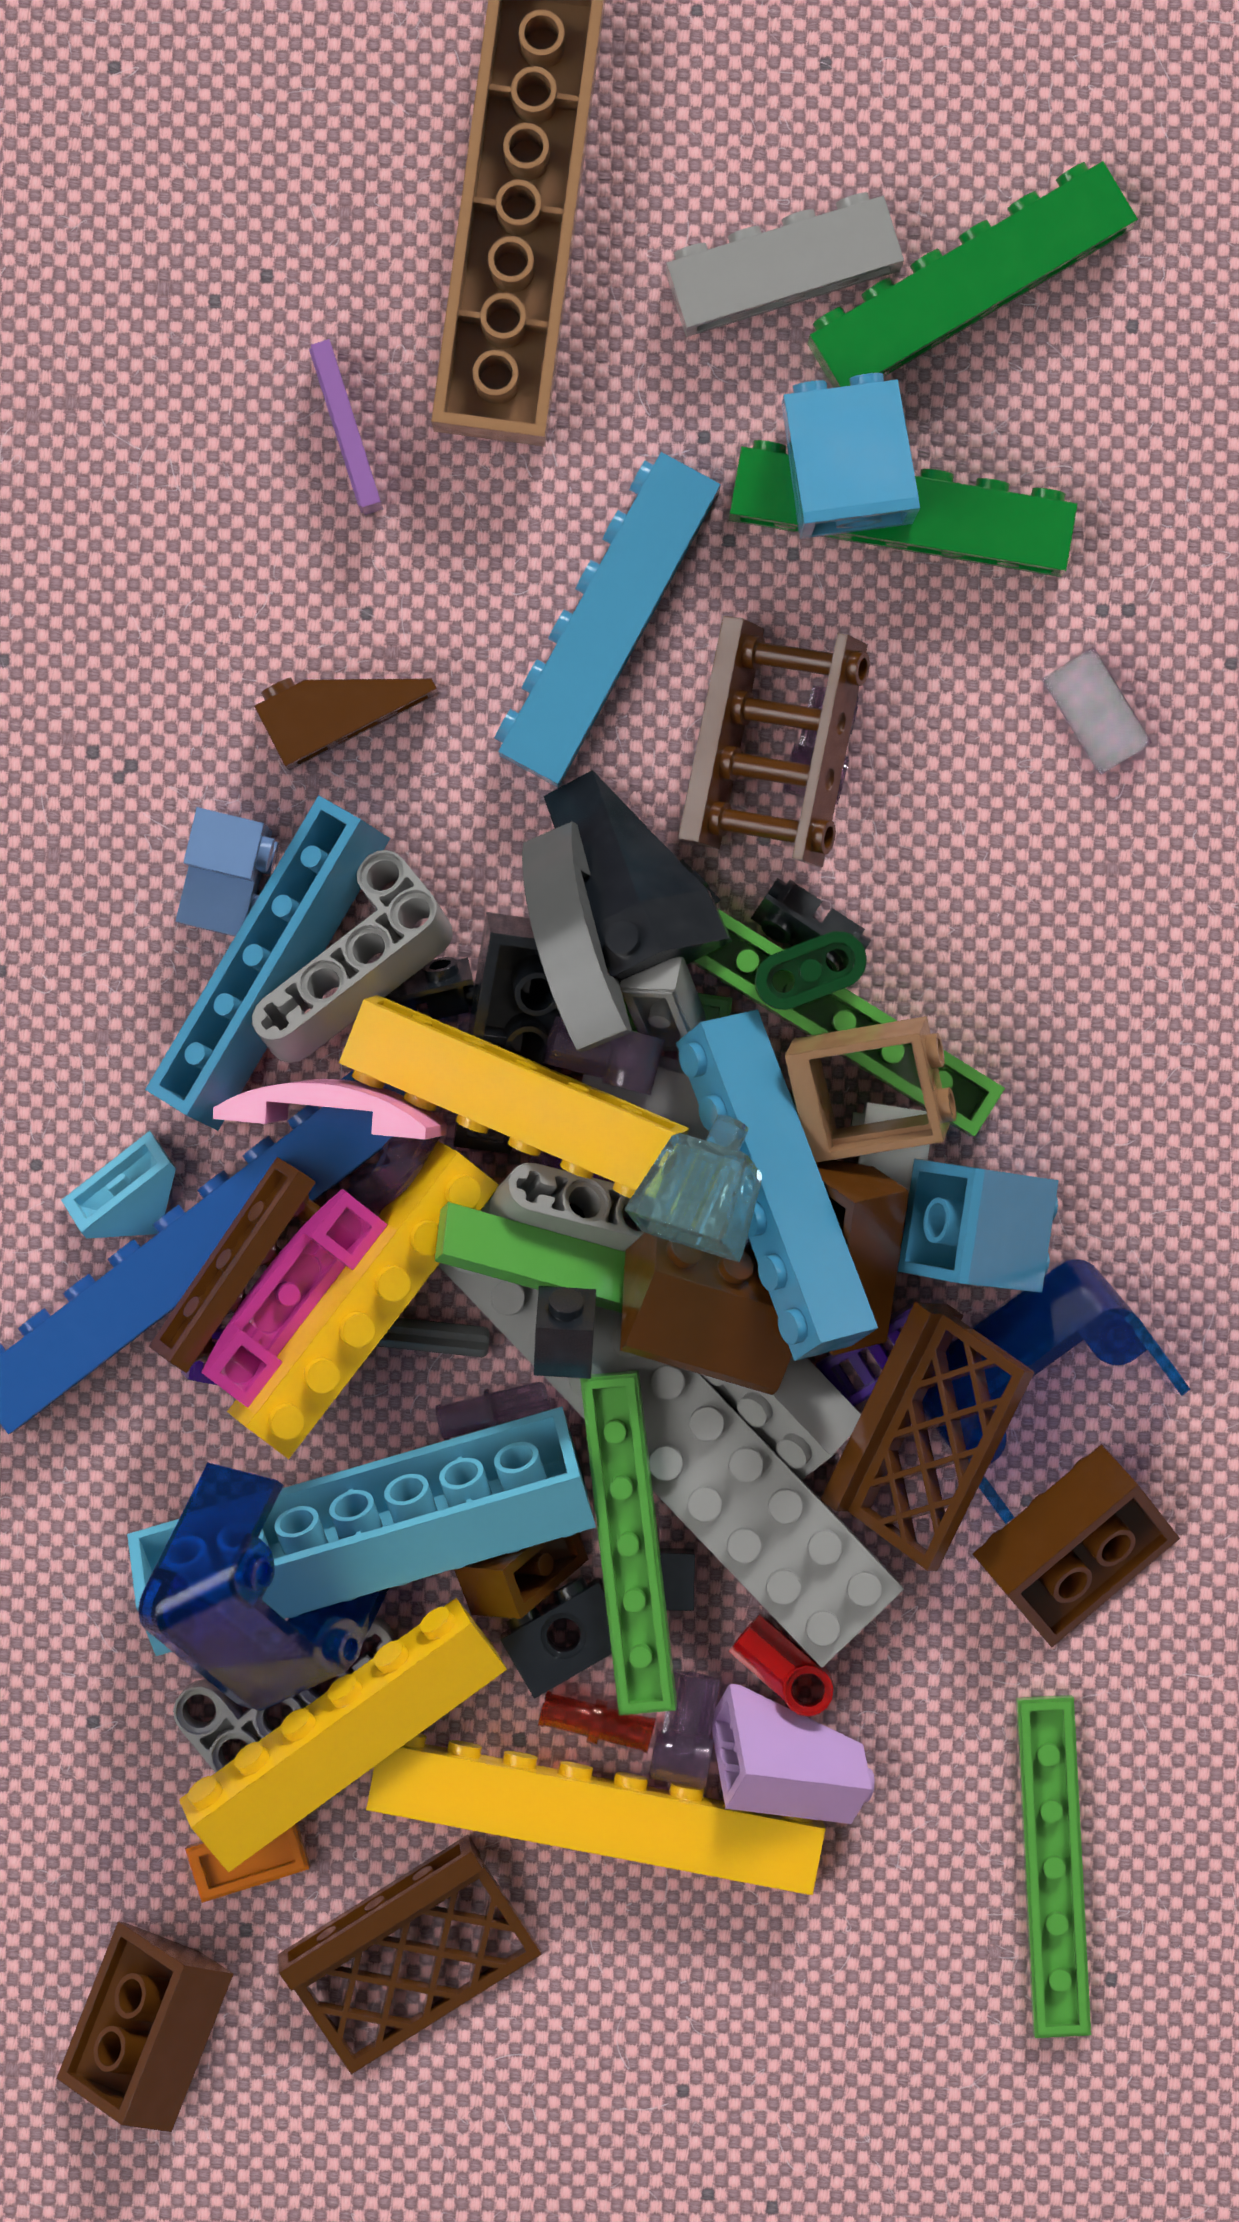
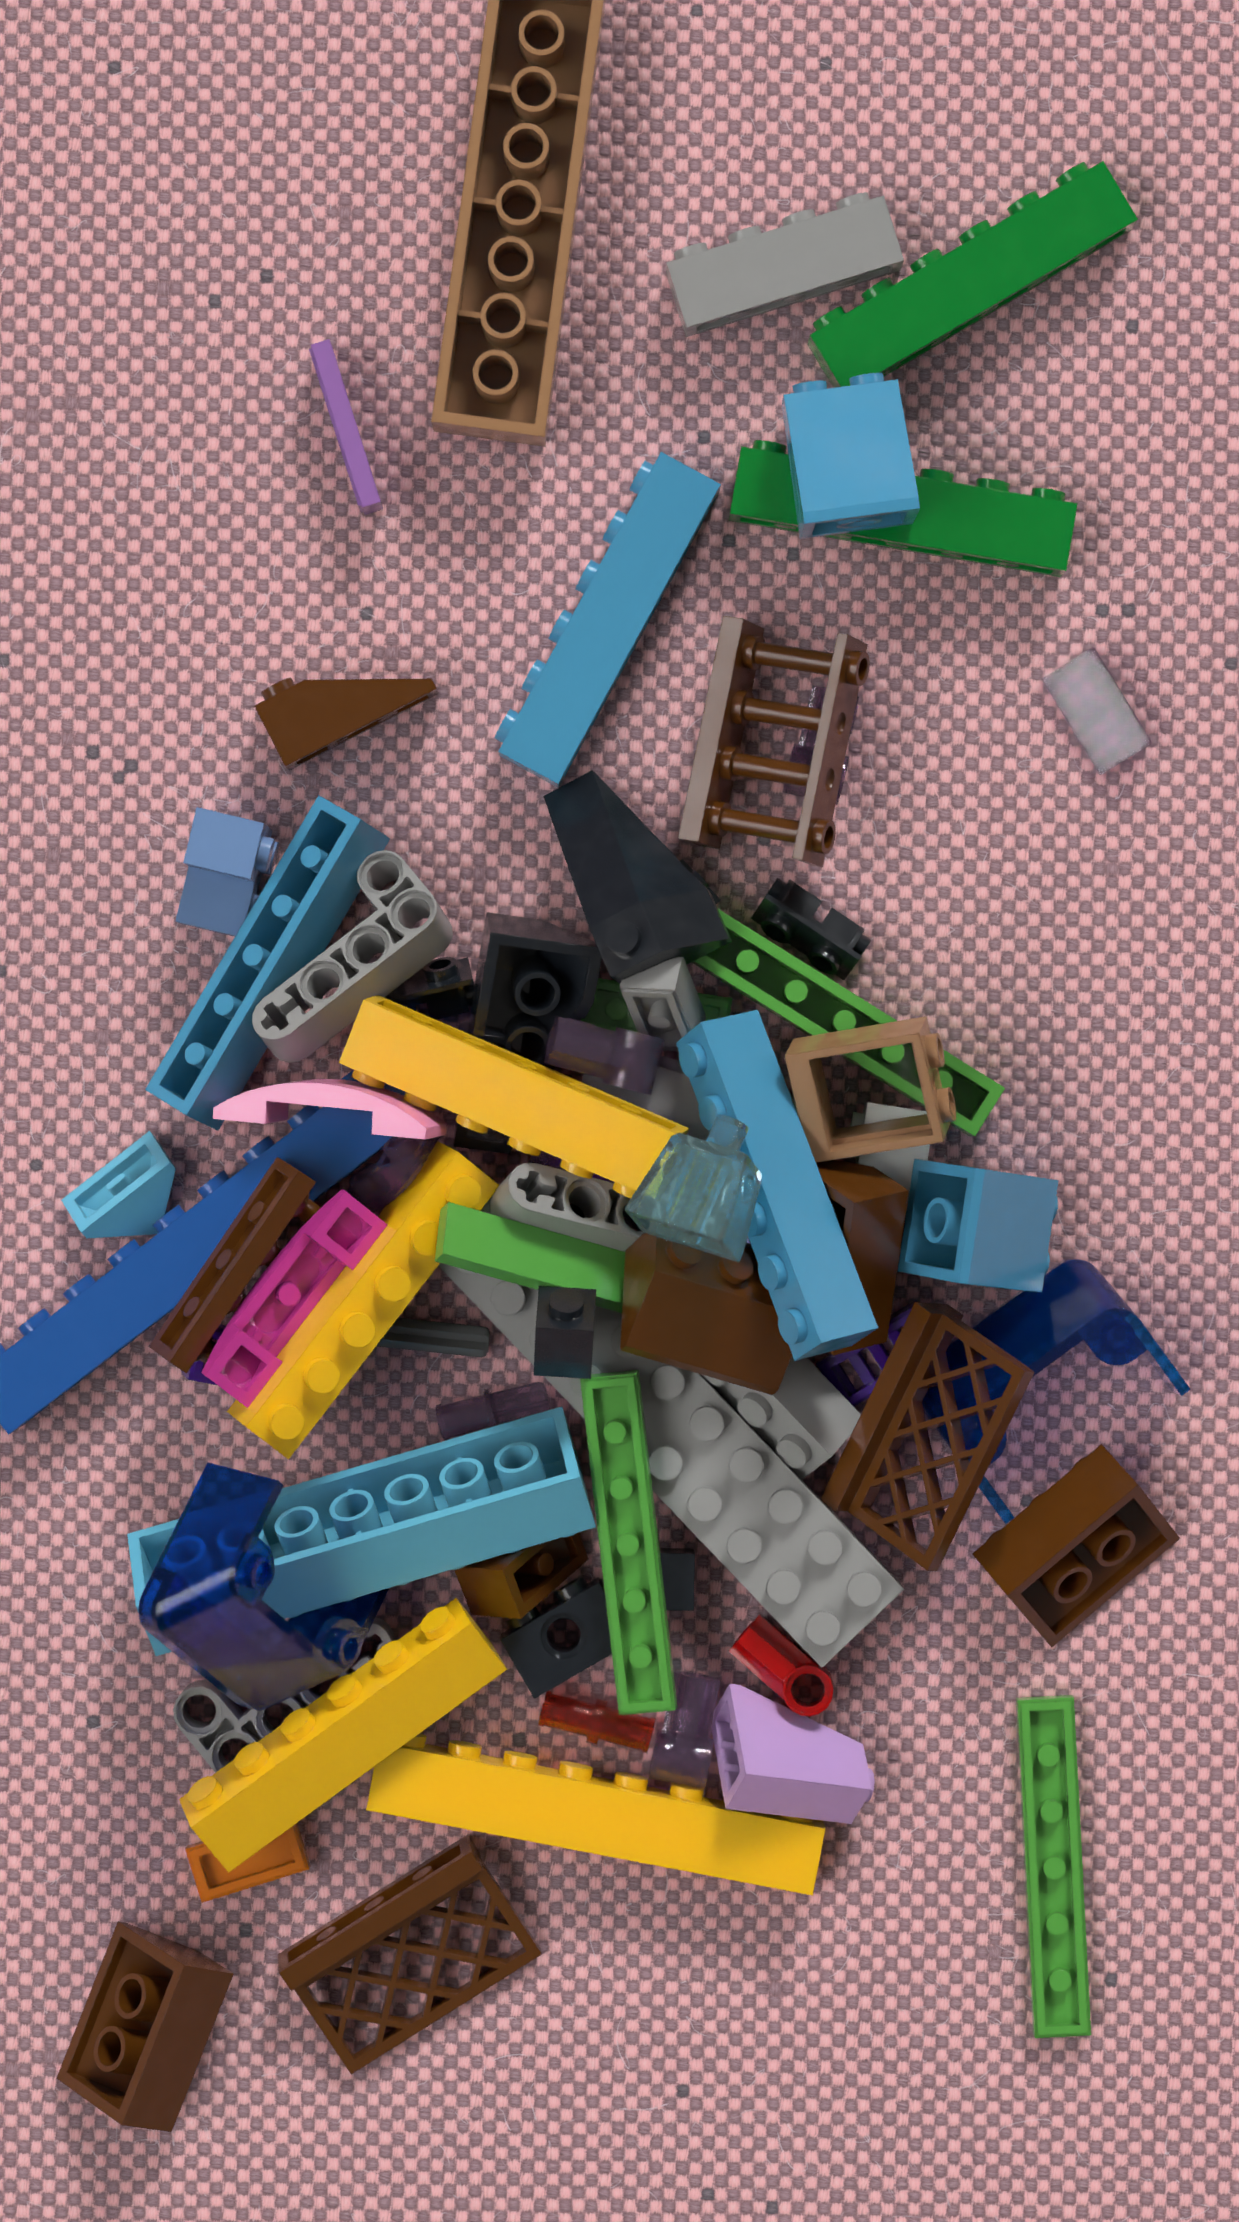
(568, 938): dark grey slope -> none
(810, 971): dark green plate -> none

